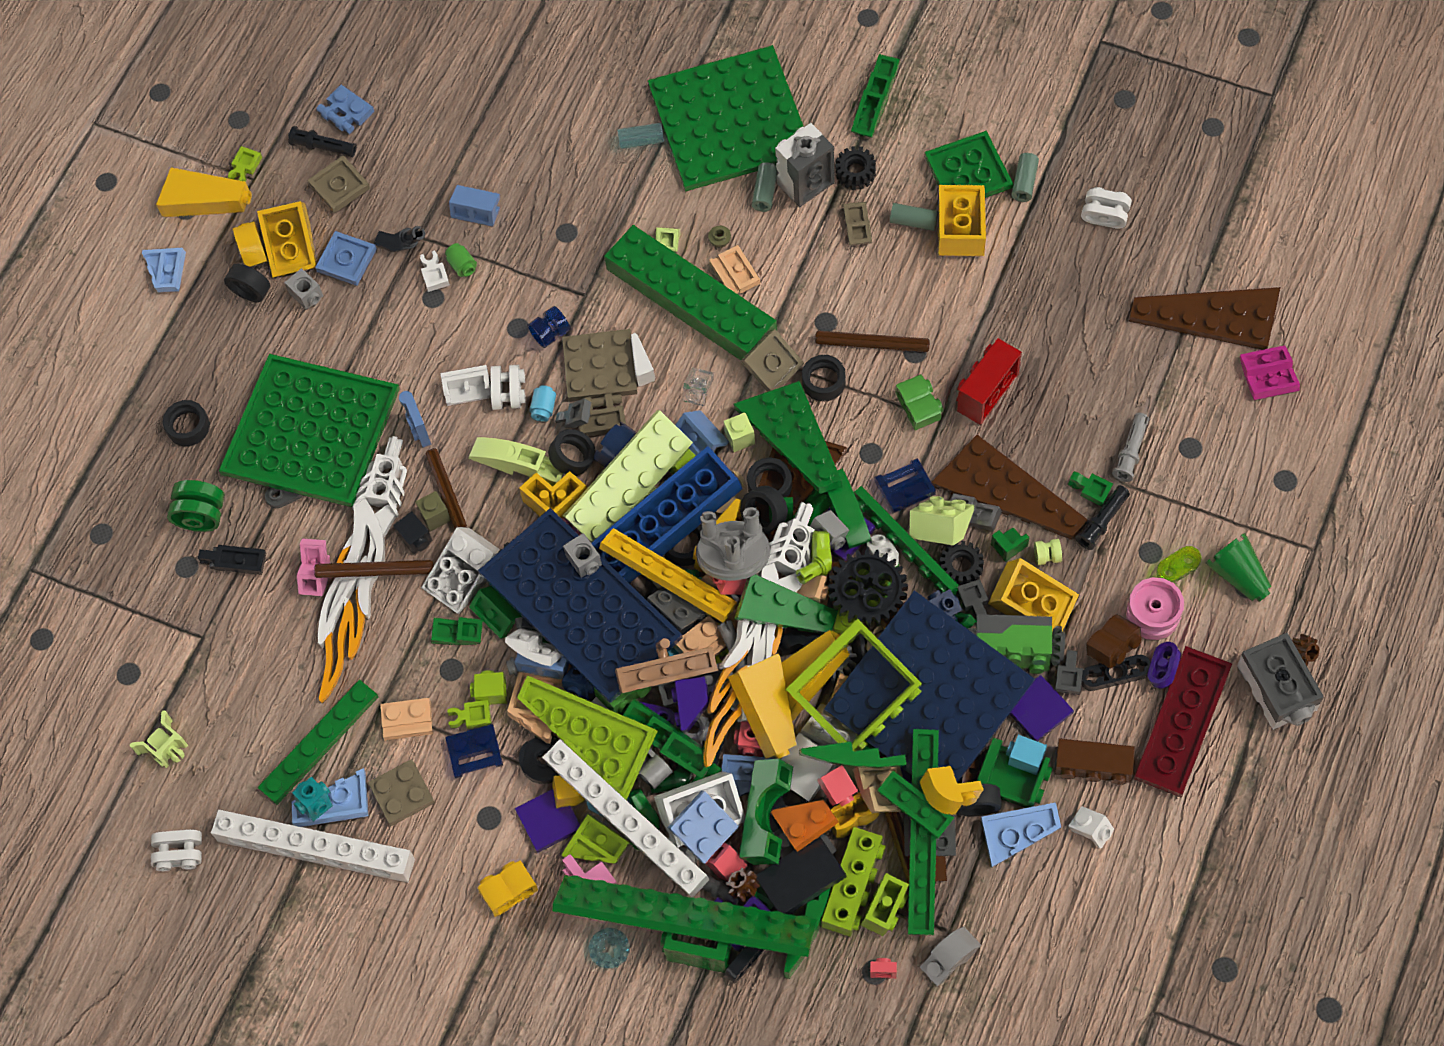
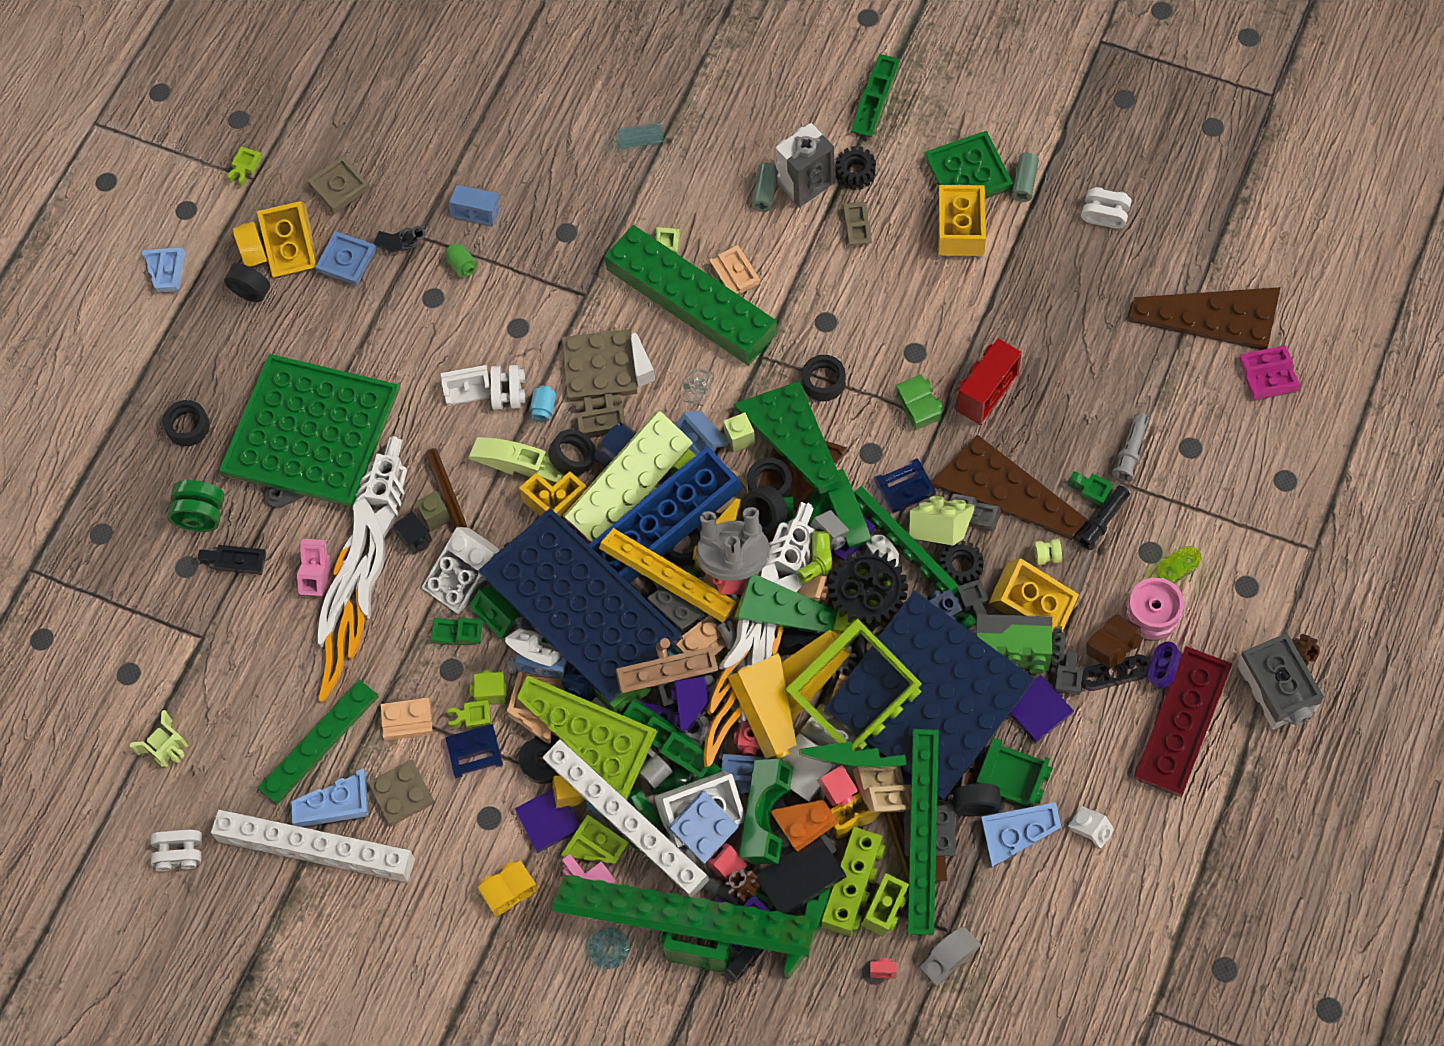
(201, 194): yellow slope -> none
(302, 281): light grey brick -> none
(312, 140): black pin -> none
(312, 798): teal brick -> none
(348, 104): medium blue plate -> none
(385, 568): reddish brown axle -> none
(414, 418): medium blue plate -> none
(434, 273): white plate -> none
(543, 332): clear blue wheel -> none
(576, 415): dark grey plate -> none
(582, 546): light grey brick -> none
(719, 241): olive plate -> none
(725, 116): green plate -> none
(772, 361): dark tan plate -> none
(872, 341): reddish brown axle -> none
(914, 216): sand green piece -> none
(914, 804): green plate -> none
(944, 792): yellow brick -> none
(1009, 543): green panel -> none
(1026, 754): medium azure brick -> none
(1094, 761): reddish brown brick -> none
(1242, 569): green cone -> none

